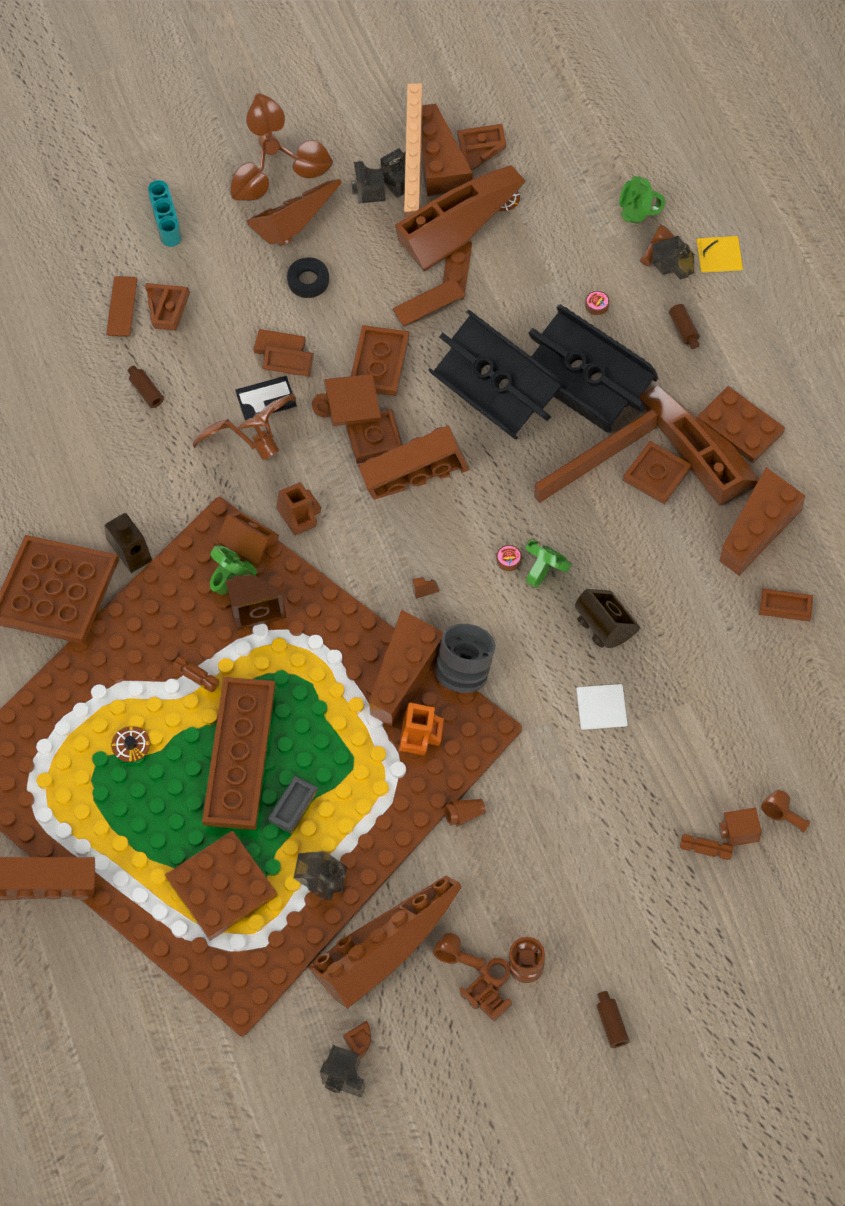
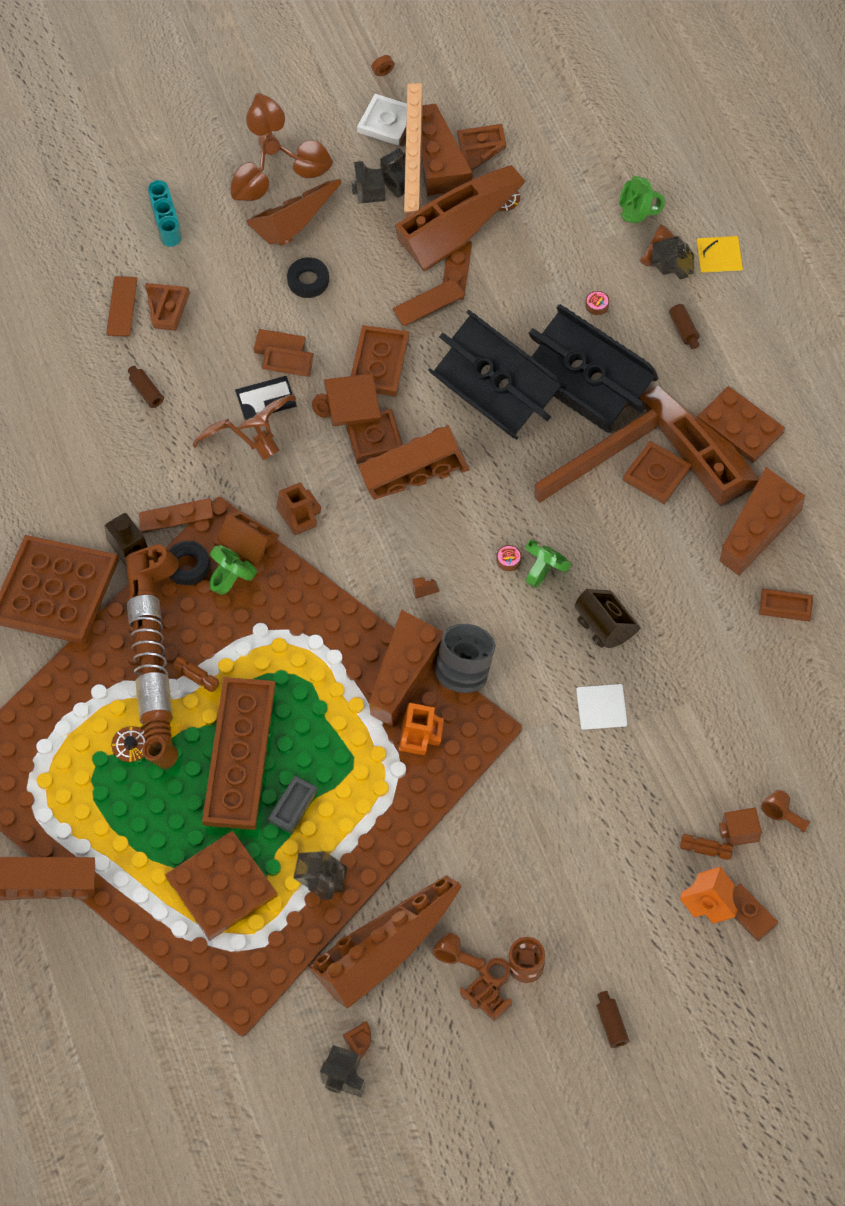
(145, 616): none -> dark orange piece
(175, 515): none -> dark orange piece
(202, 567): none -> black tyre
(254, 601): reddish brown slope -> none
(383, 65): none -> dark orange tile
(384, 120): none -> white plate
(462, 811): dark orange cone -> none
(711, 896): none -> orange brick
(752, 913): none -> dark orange plate

